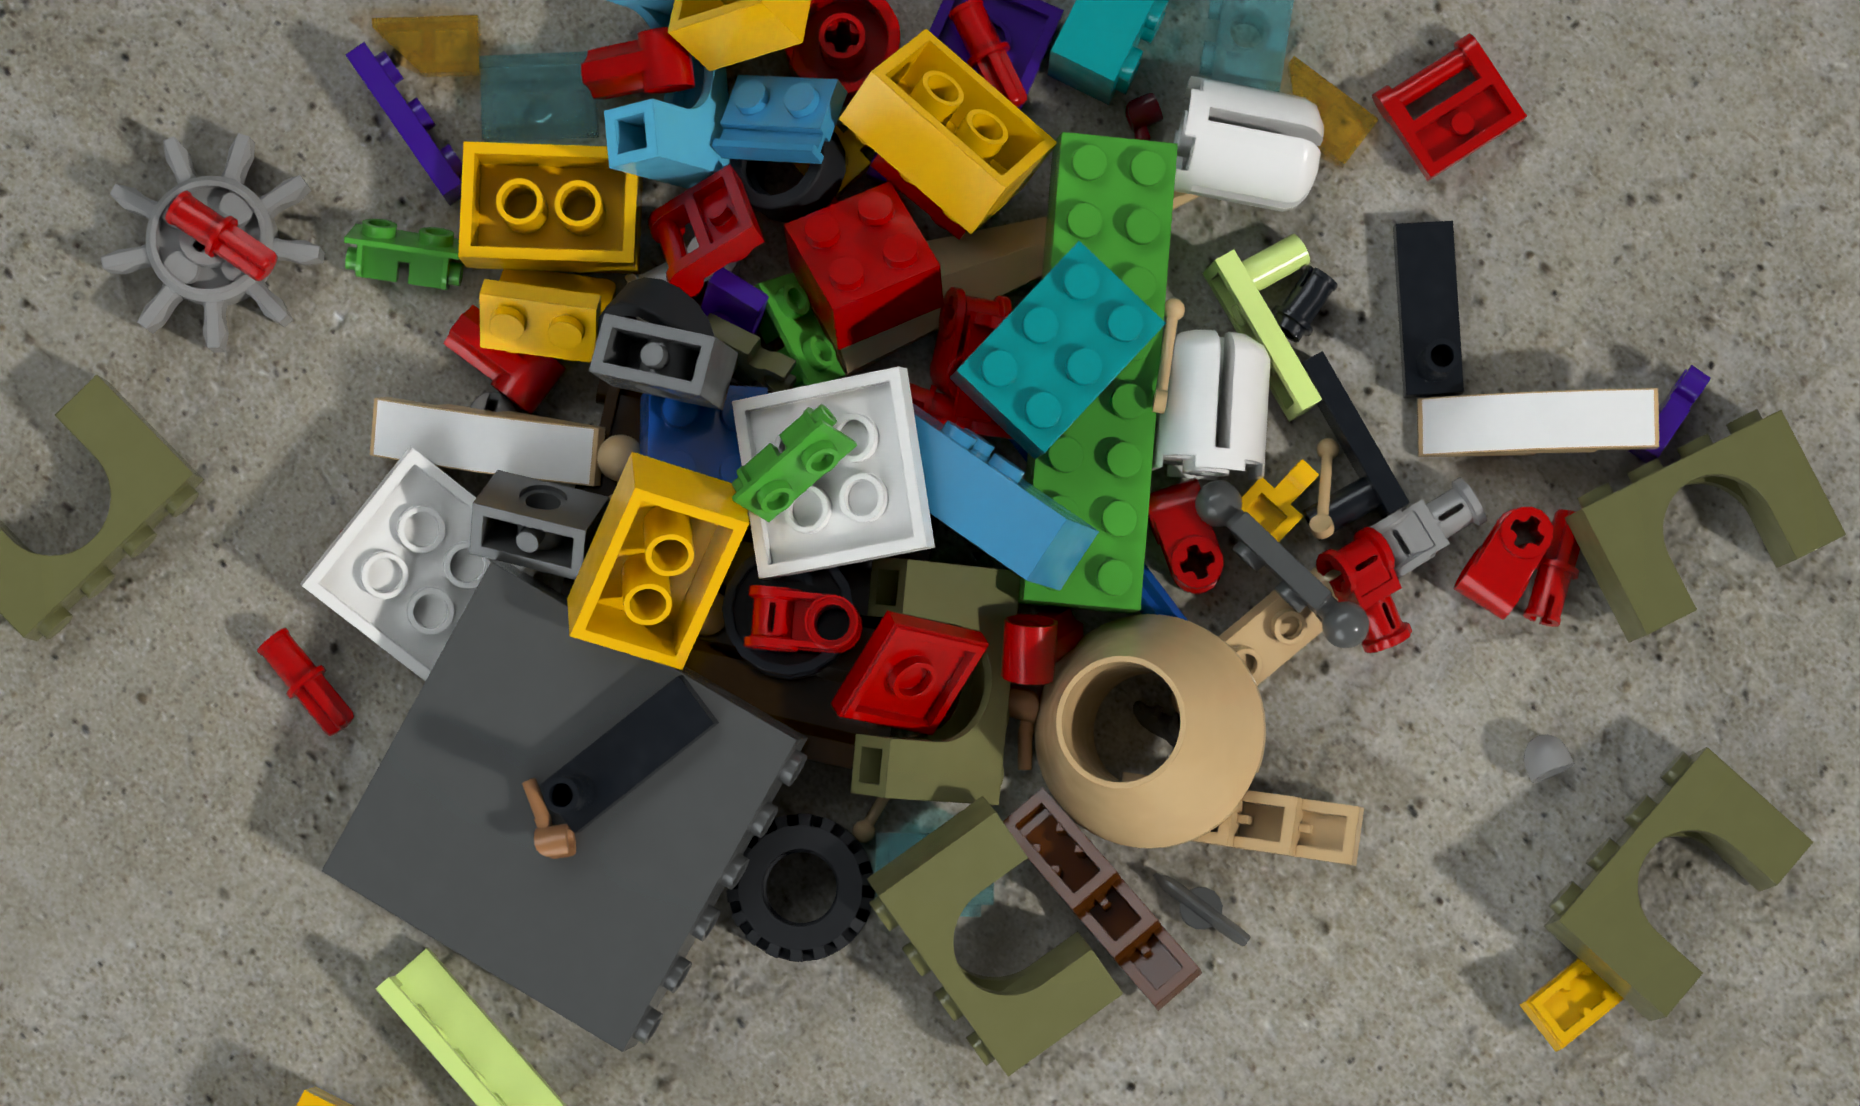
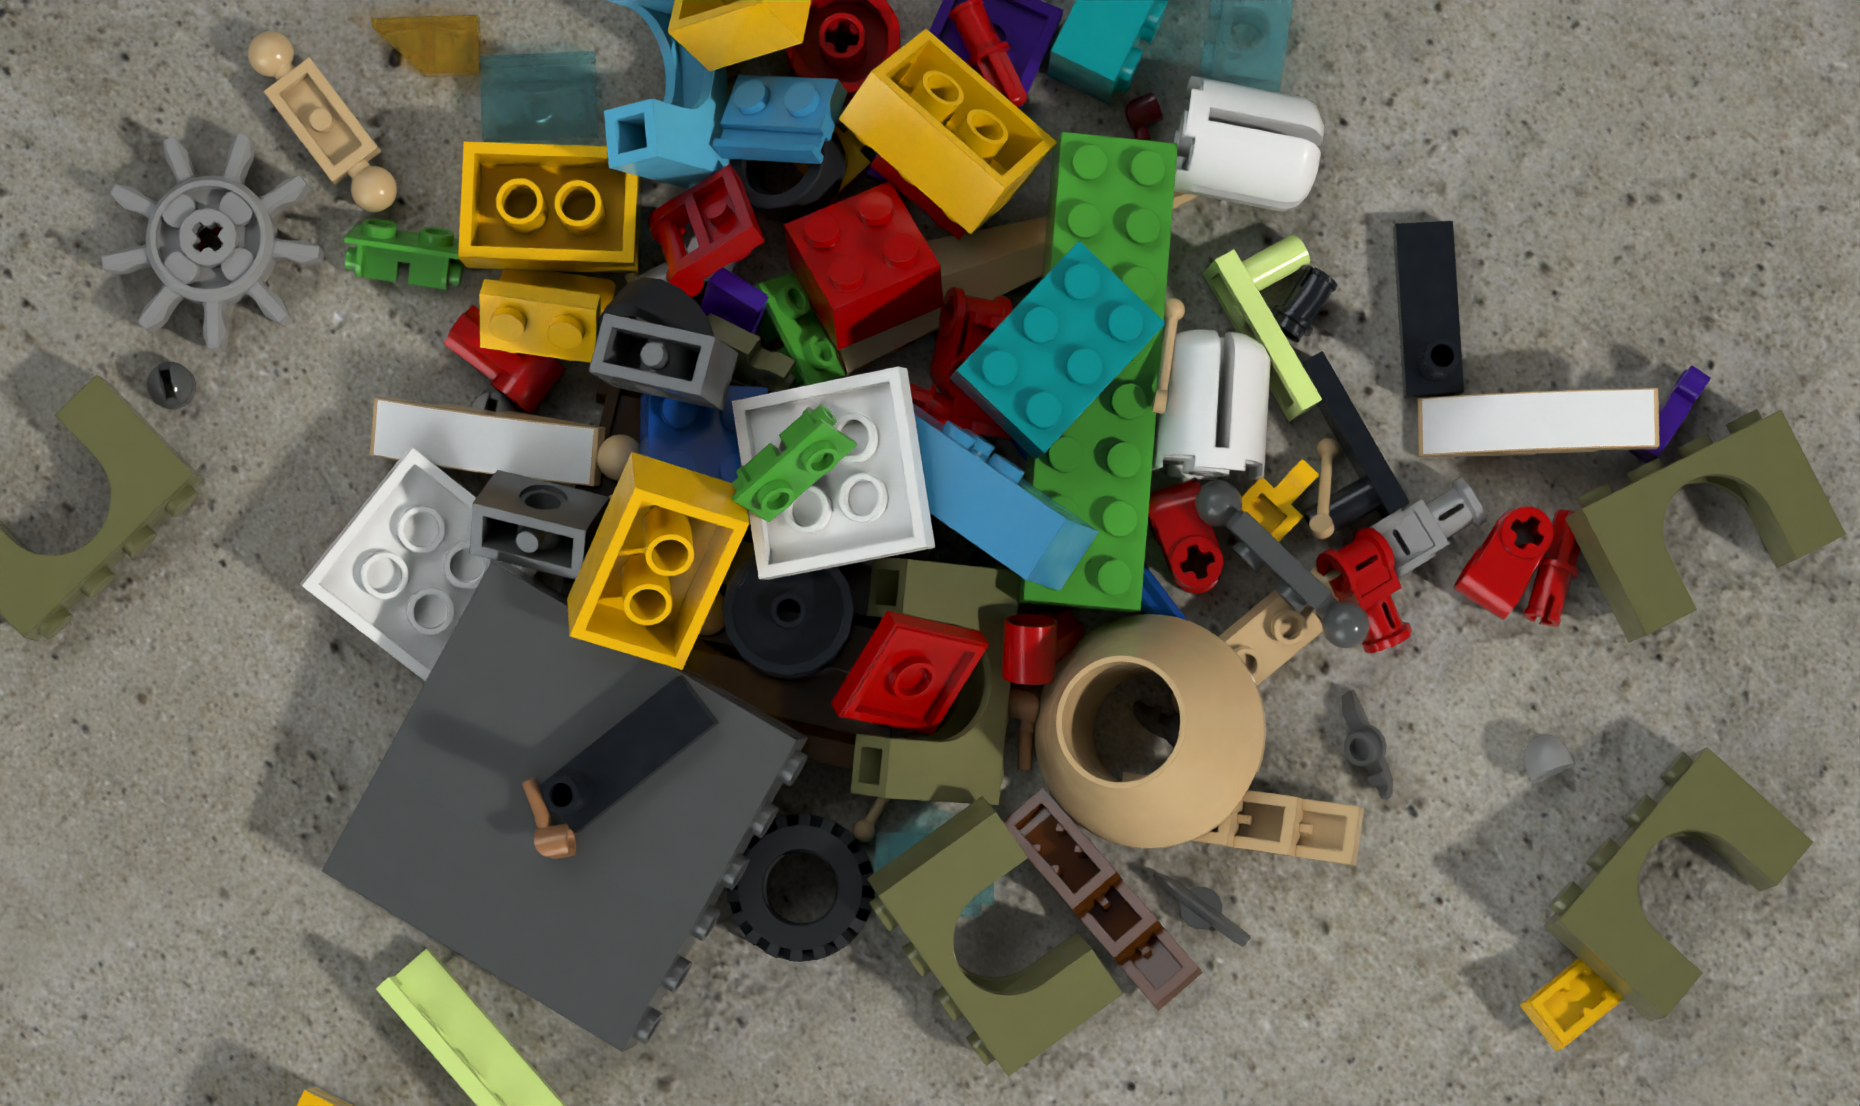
(182, 382): none -> dark grey hinge
(221, 236): red axle -> none
(306, 682): red axle -> none
(322, 121): none -> tan plate
(409, 119): dark purple plate -> none
(646, 65): red piece -> none
(797, 620): red piece -> none
(1343, 118): clear yellow tile -> none
(1366, 745): none -> dark grey piece
(1458, 123): red plate -> none

